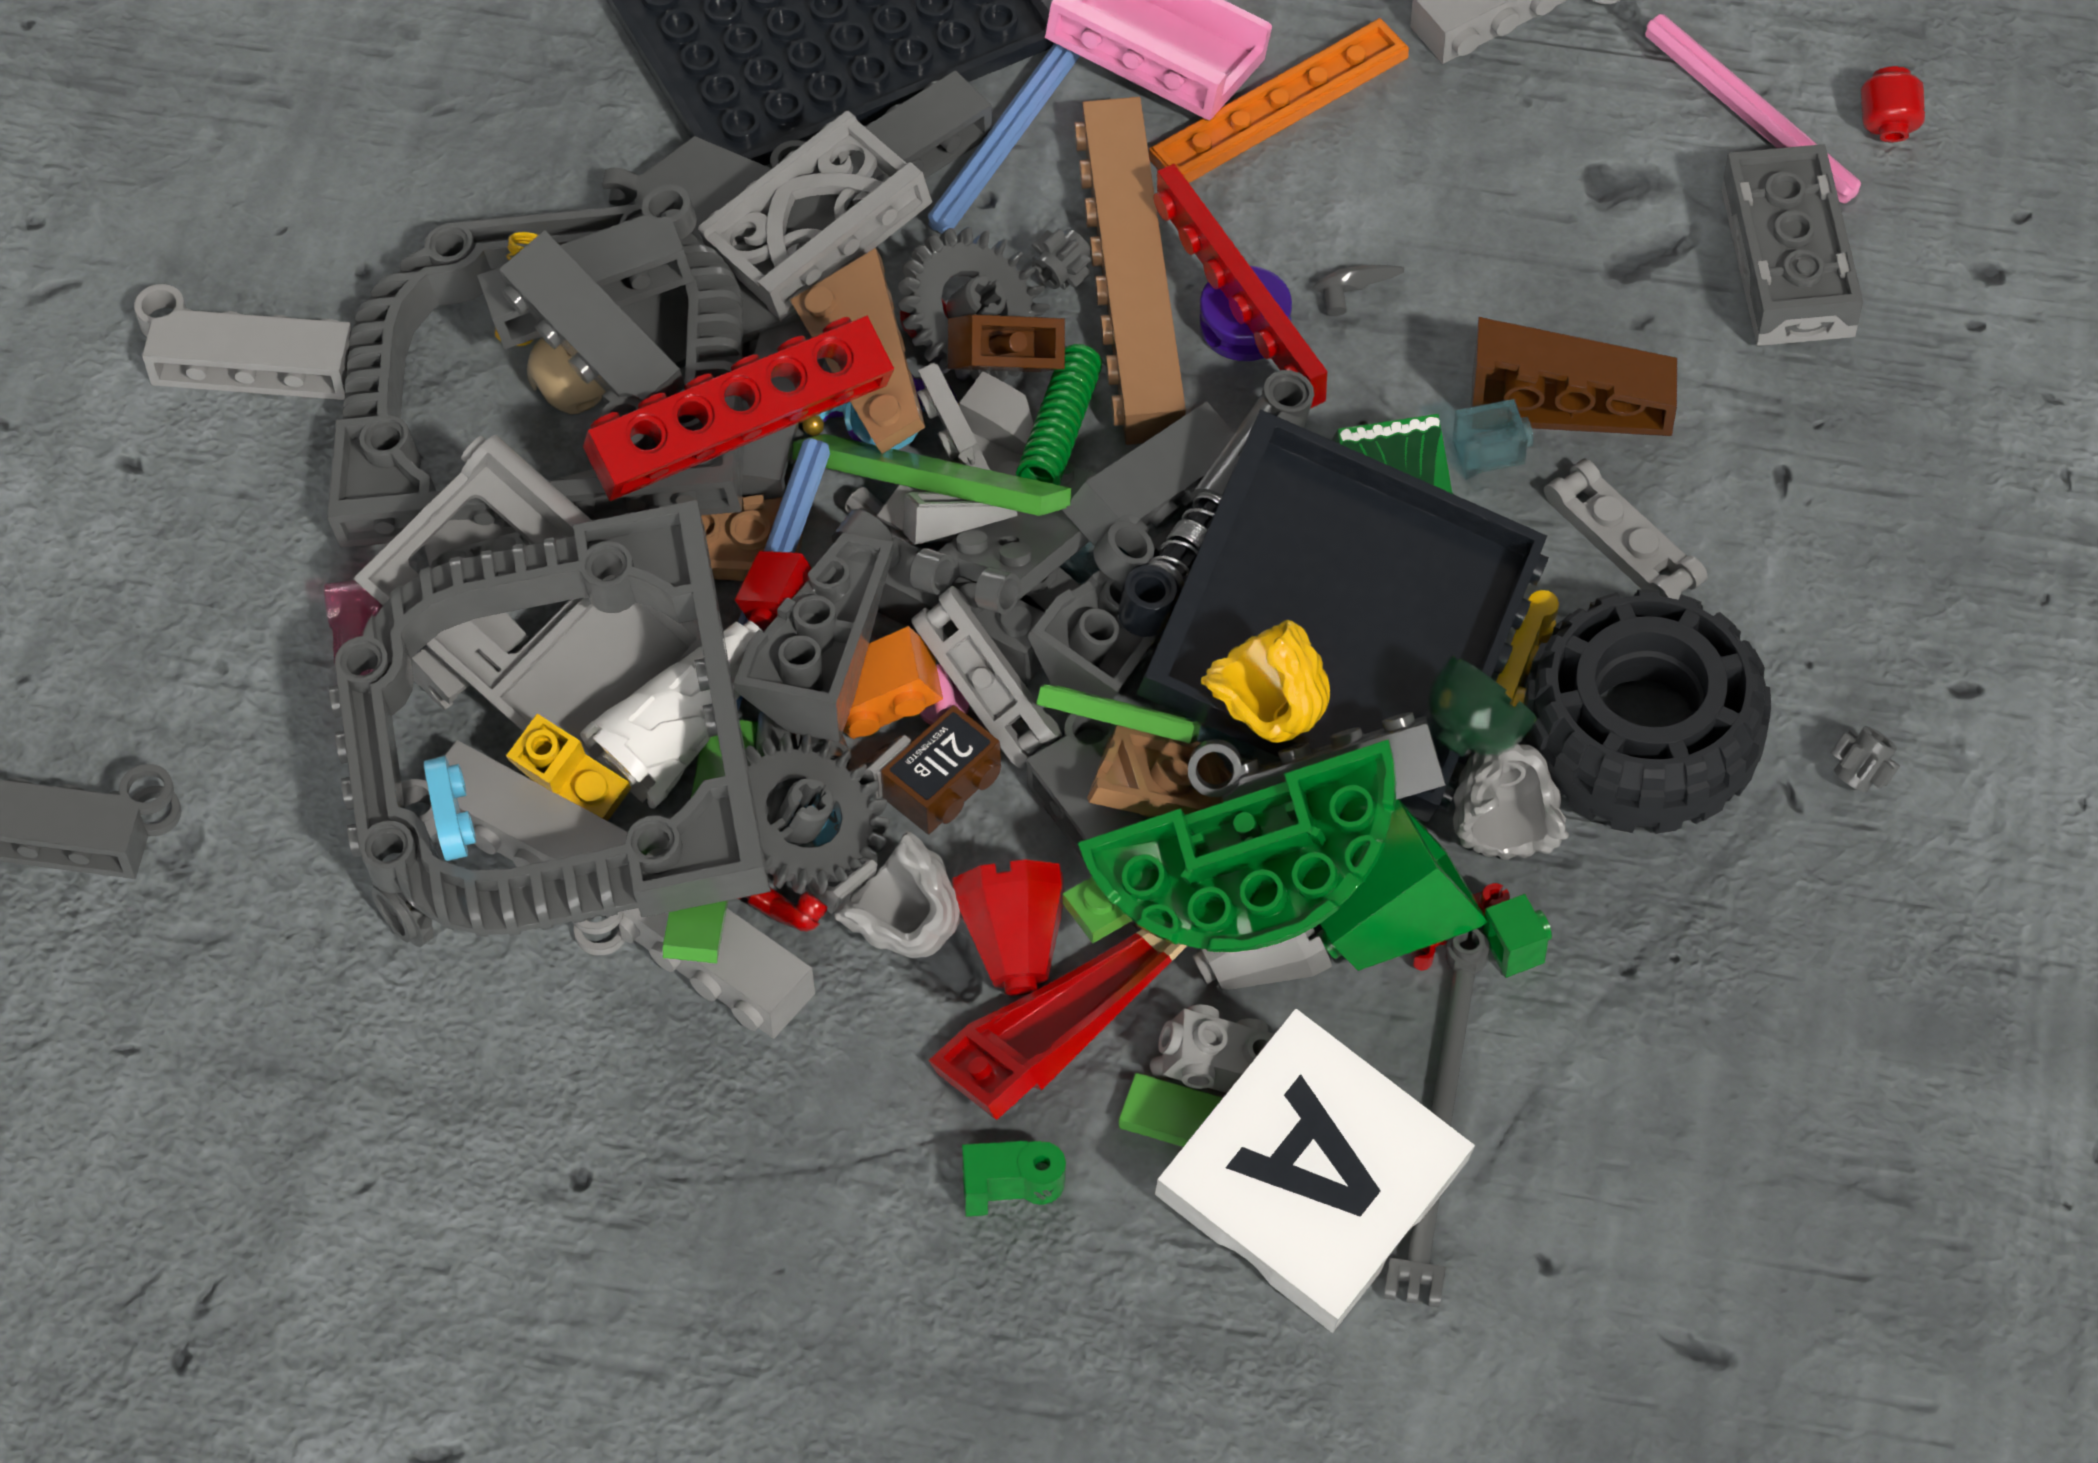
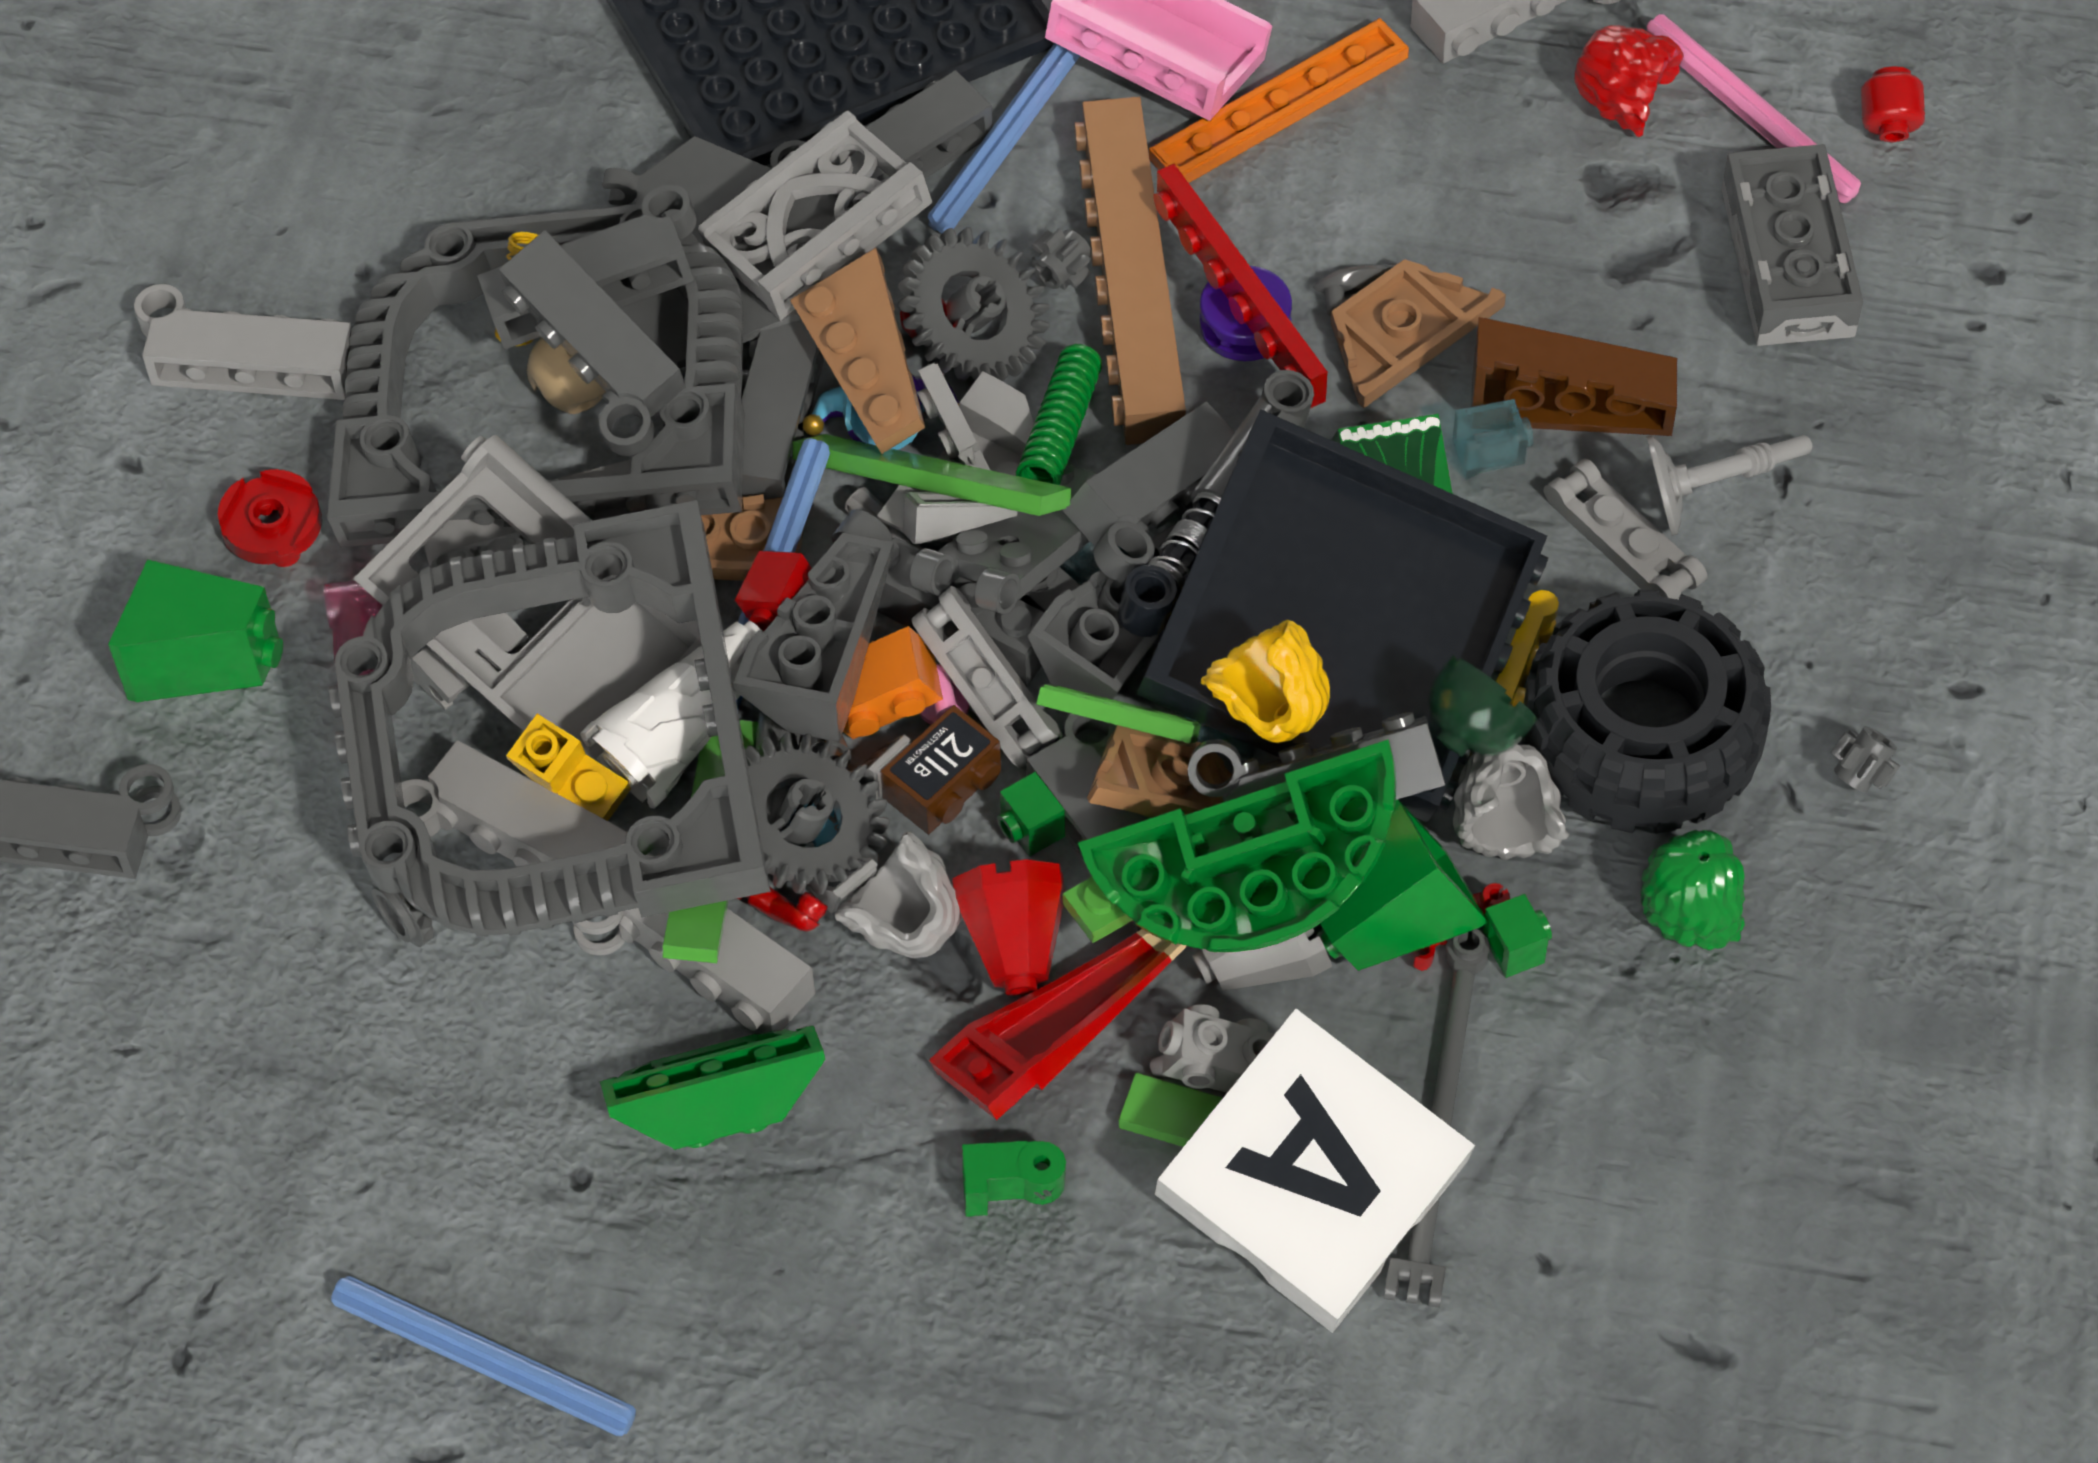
(193, 635): none -> green slope
(277, 541): none -> red plate
(452, 826): medium azure plate -> none
(483, 1356): none -> medium blue axle
(627, 468): red brick -> none
(716, 1088): none -> green wedge
(1006, 343): reddish brown brick -> none
(1031, 814): none -> green plate
(1404, 324): none -> medium nougat wing
(1622, 72): none -> red hair
(1695, 890): none -> green hair
(1748, 462): none -> light grey dish

